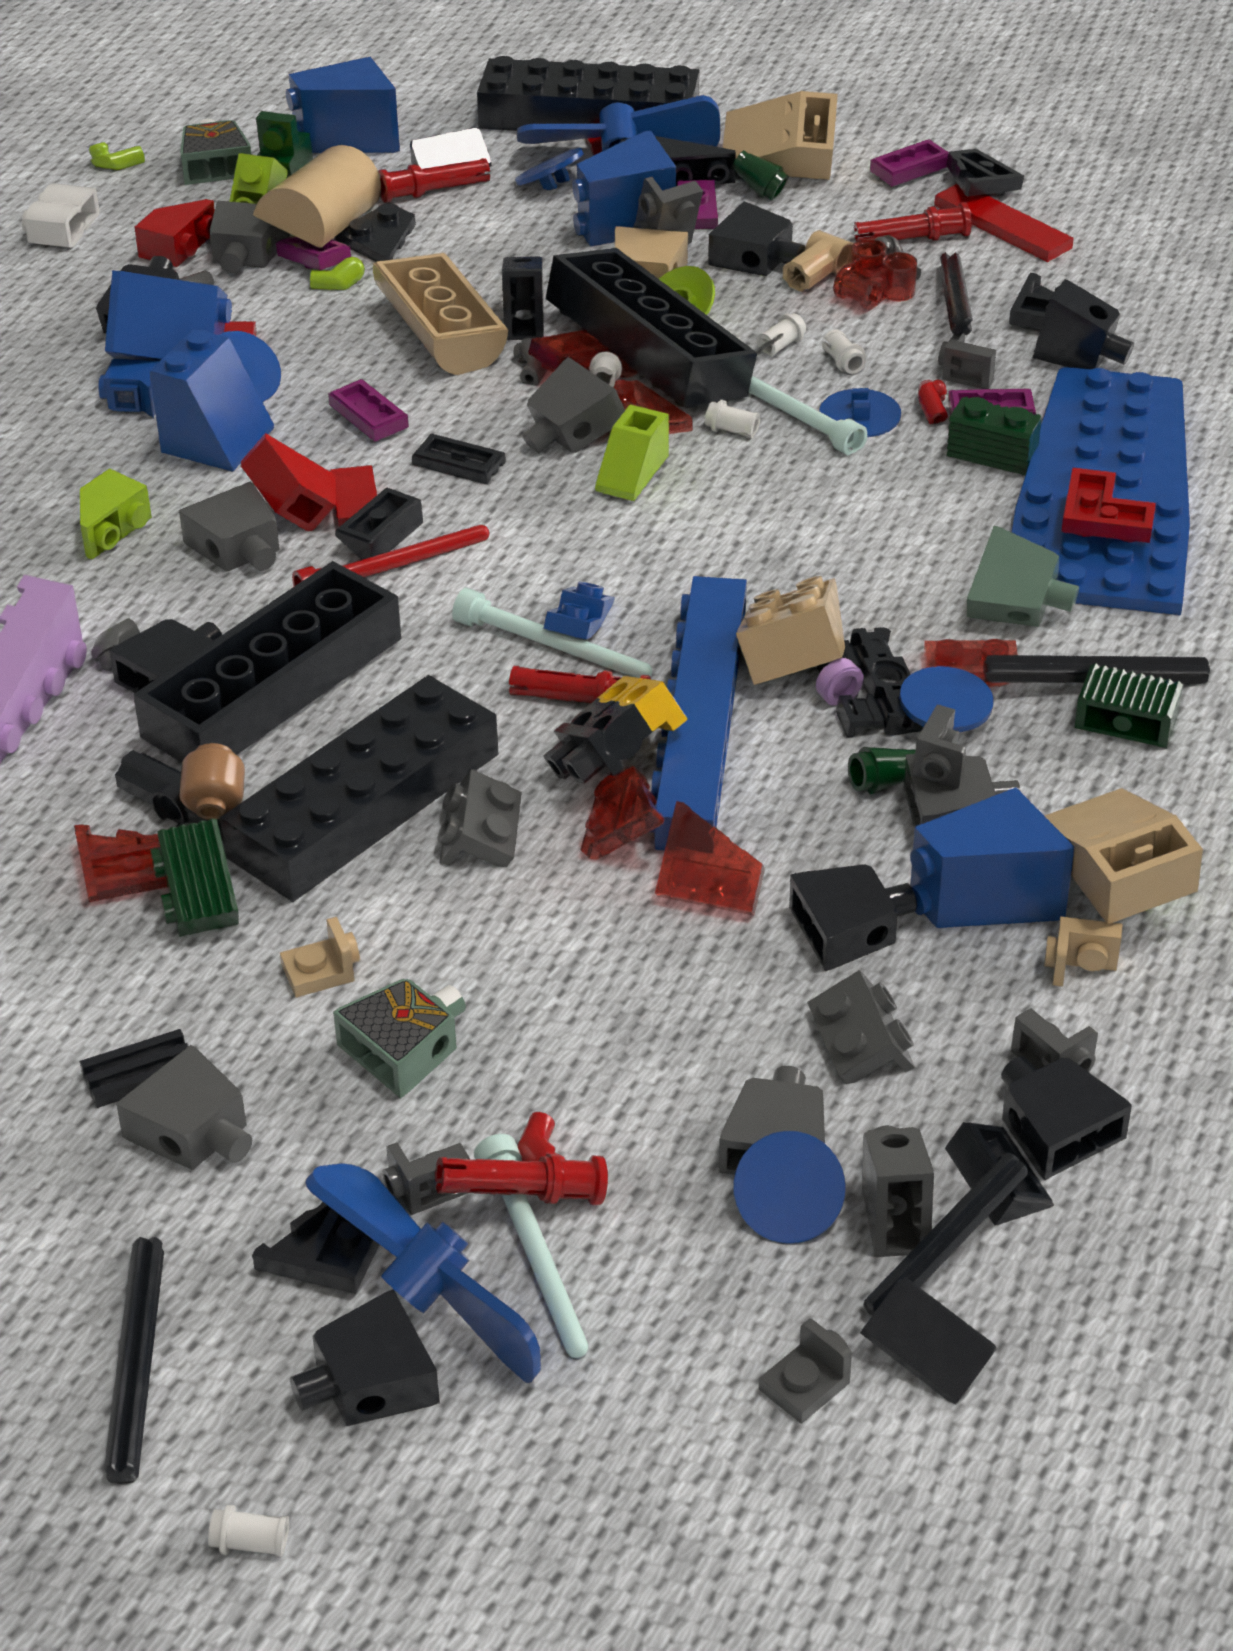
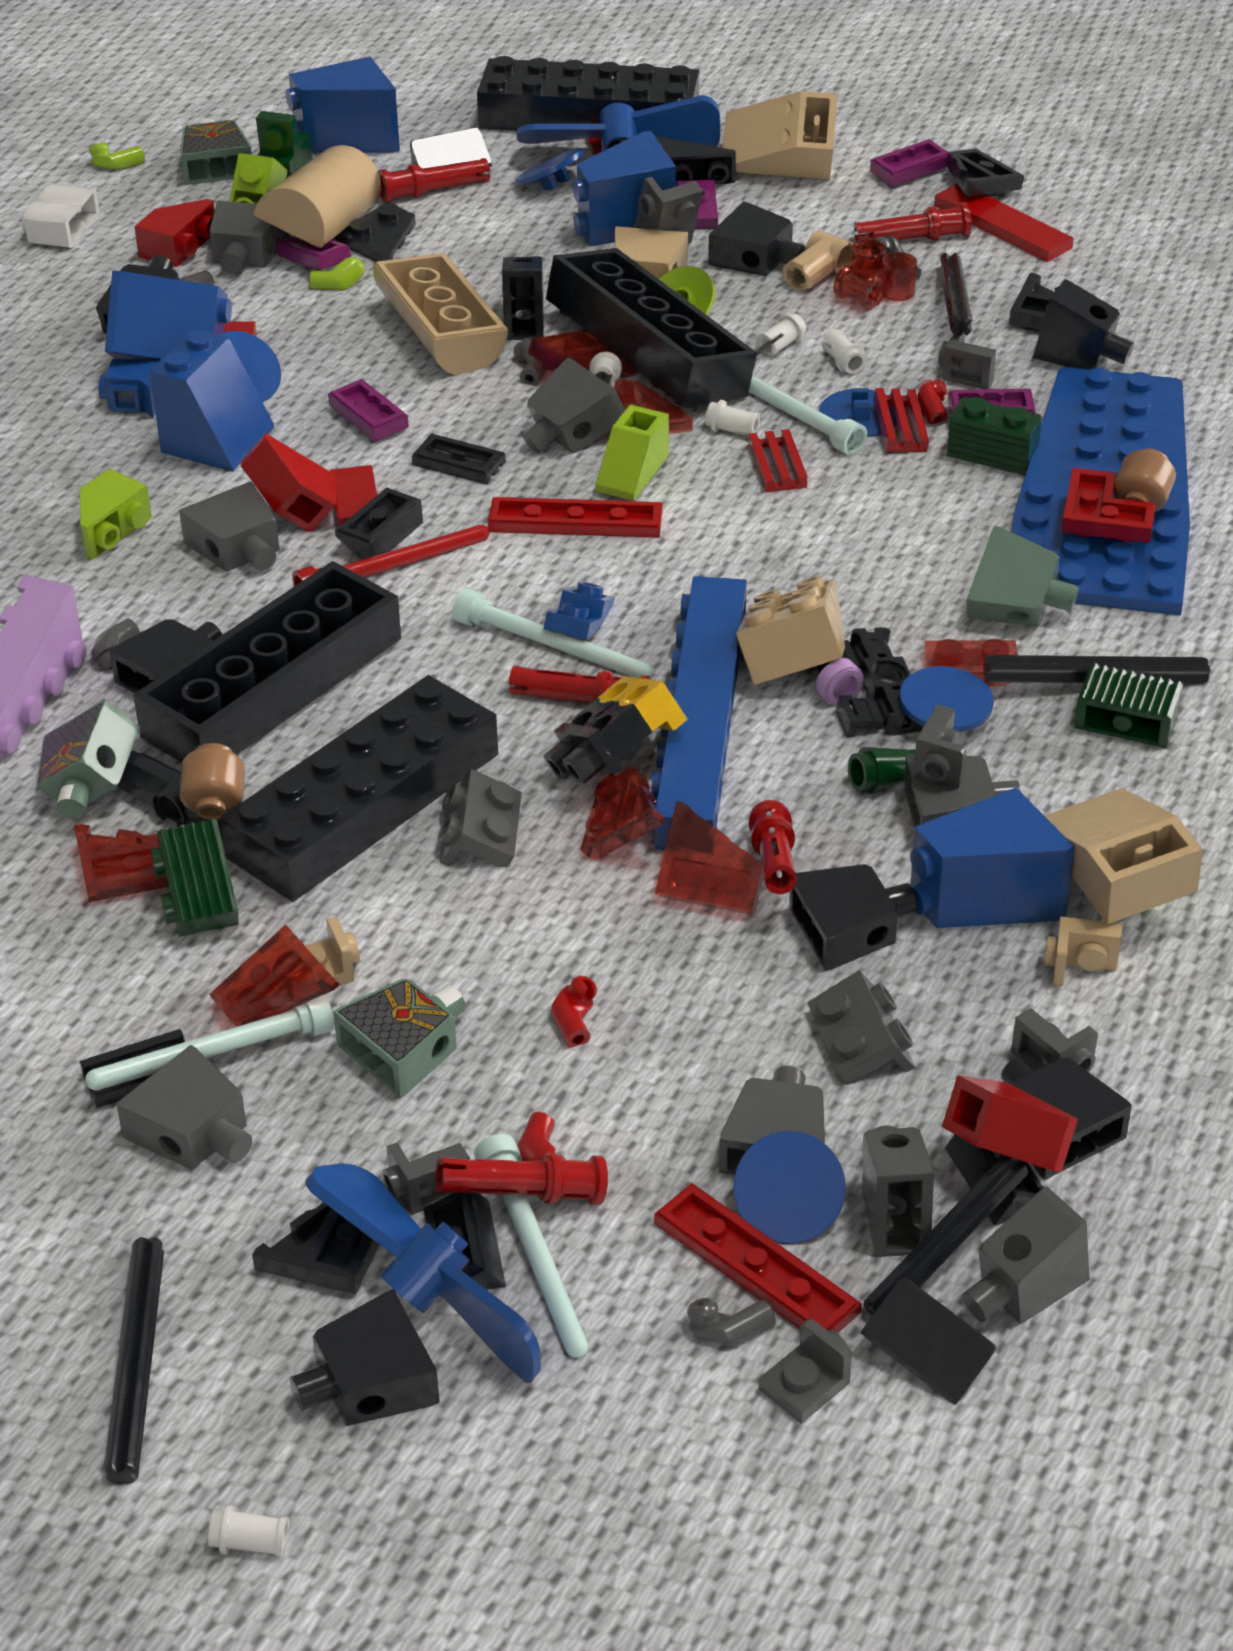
(85, 757): none -> sand green torso
(273, 980): none -> clear red wing
(311, 1017): none -> light aqua piece
(472, 1219): none -> black slope
(571, 1008): none -> red arm
(575, 517): none -> red tile
(725, 1328): none -> dark grey arm
(755, 1261): none -> red tile
(761, 175): dark green cone -> none
(784, 836): none -> red pin
(786, 440): none -> red tile
(915, 417): none -> red tile
(1009, 1122): none -> red slope
(1031, 1260): none -> dark grey torso
(1145, 477): none -> medium nougat head

